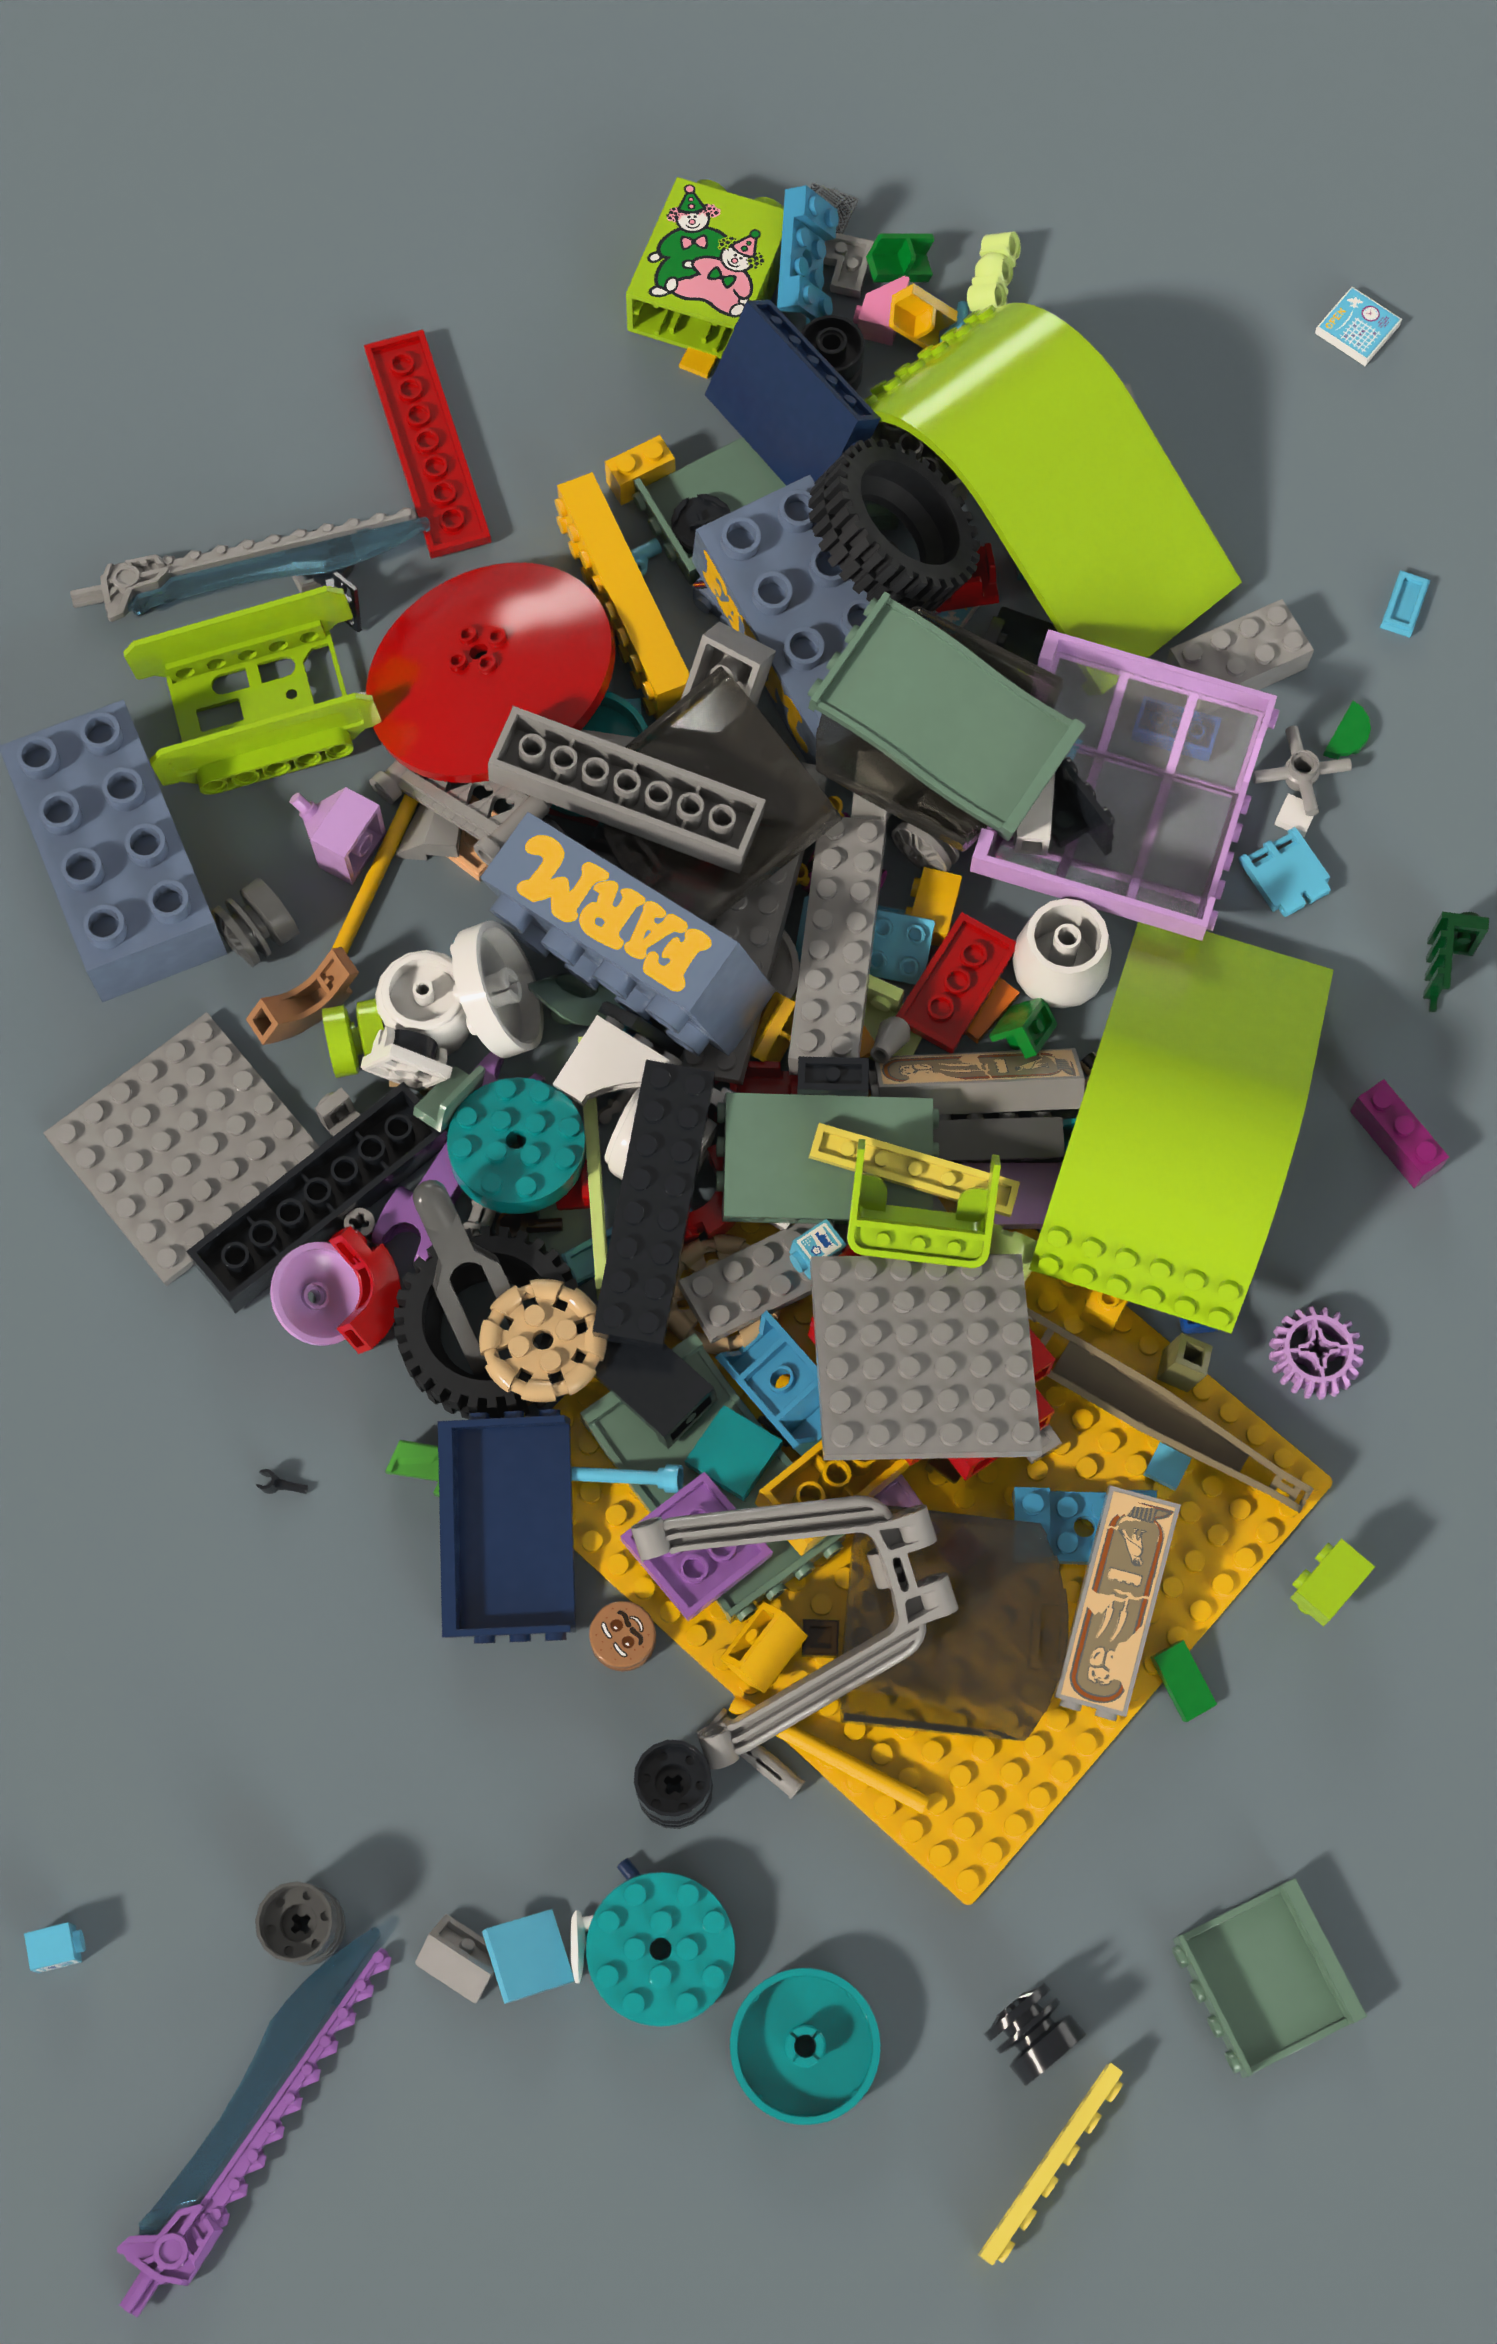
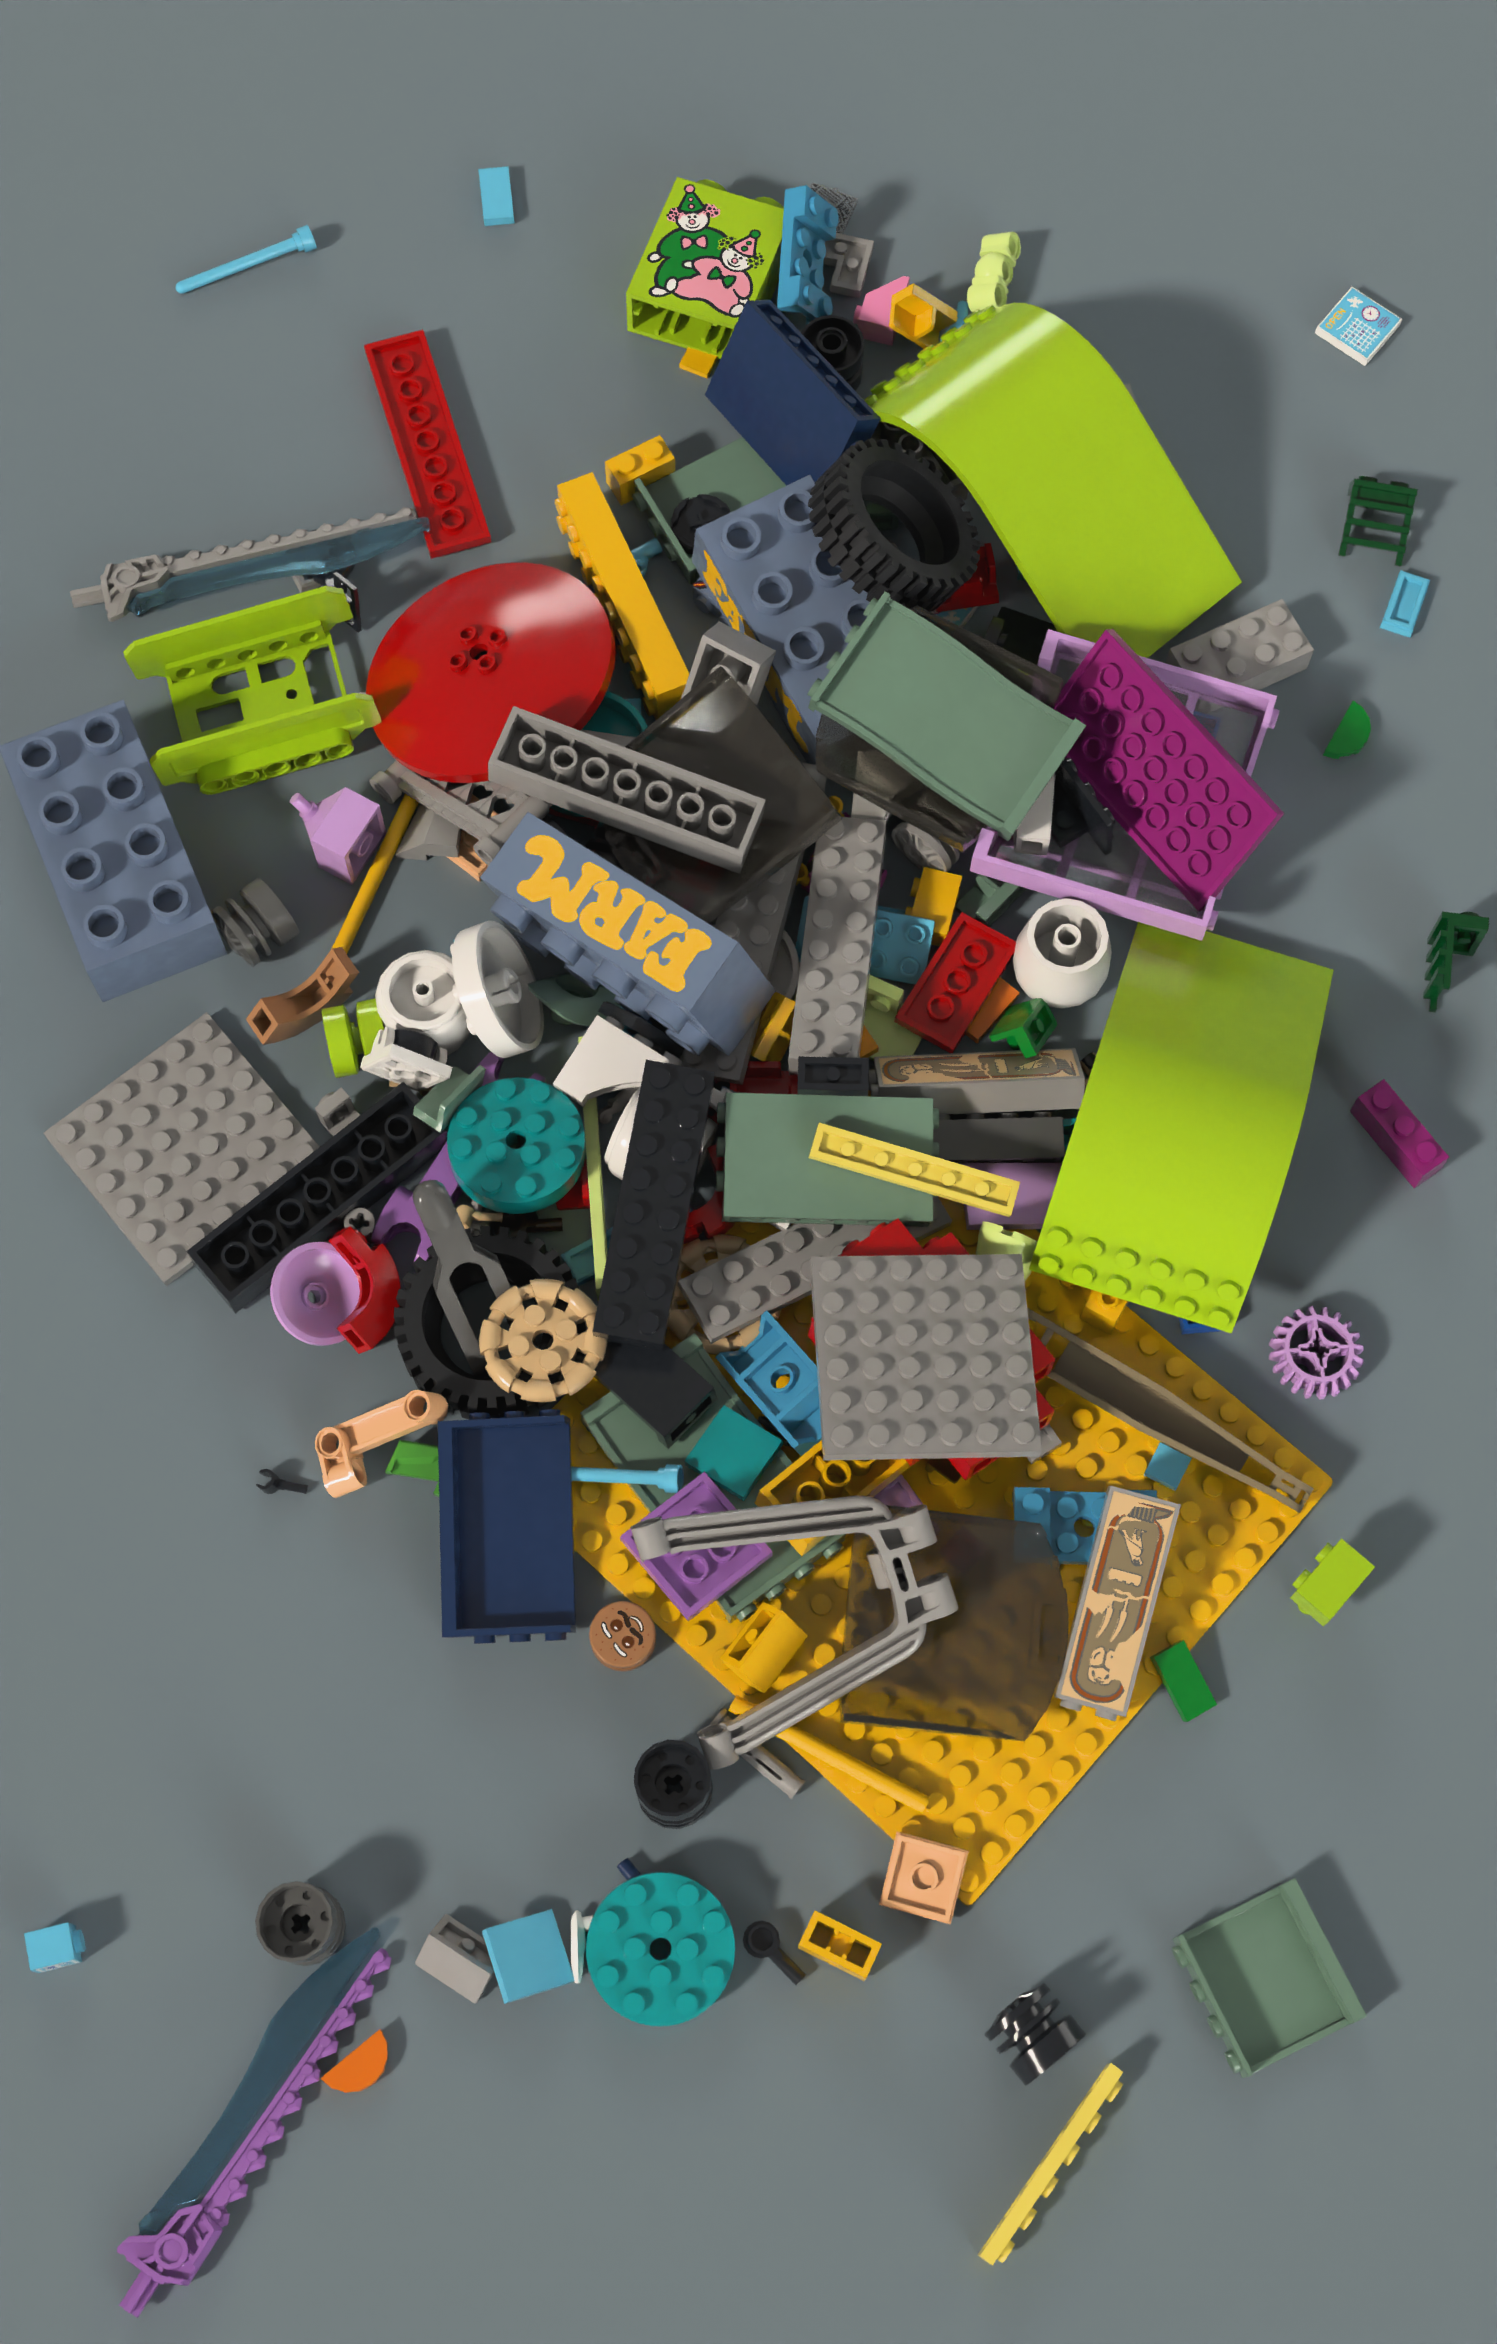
(300, 240): none -> medium azure piece
(344, 1466): none -> light nougat piece
(361, 2066): none -> orange tile
(468, 1214): none -> tan hand
(496, 196): none -> medium azure tile
(763, 1941): none -> black plate
(812, 2086): teal piece -> none
(818, 1241): brick -> none
(821, 1638): dark brown tile -> none
(839, 1945): none -> yellow brick
(890, 1038): light grey cone -> none
(899, 256): green panel -> none
(918, 1233): lime windscreen -> none
(923, 1877): none -> light nougat tile
(989, 899): none -> sand green panel
(1163, 772): none -> magenta plate
(1184, 1362): olive brick -> none
(1287, 873): medium azure plate -> none
(1293, 815): white tile -> none
(1298, 780): light grey bar -> none
(1384, 497): none -> dark green plate

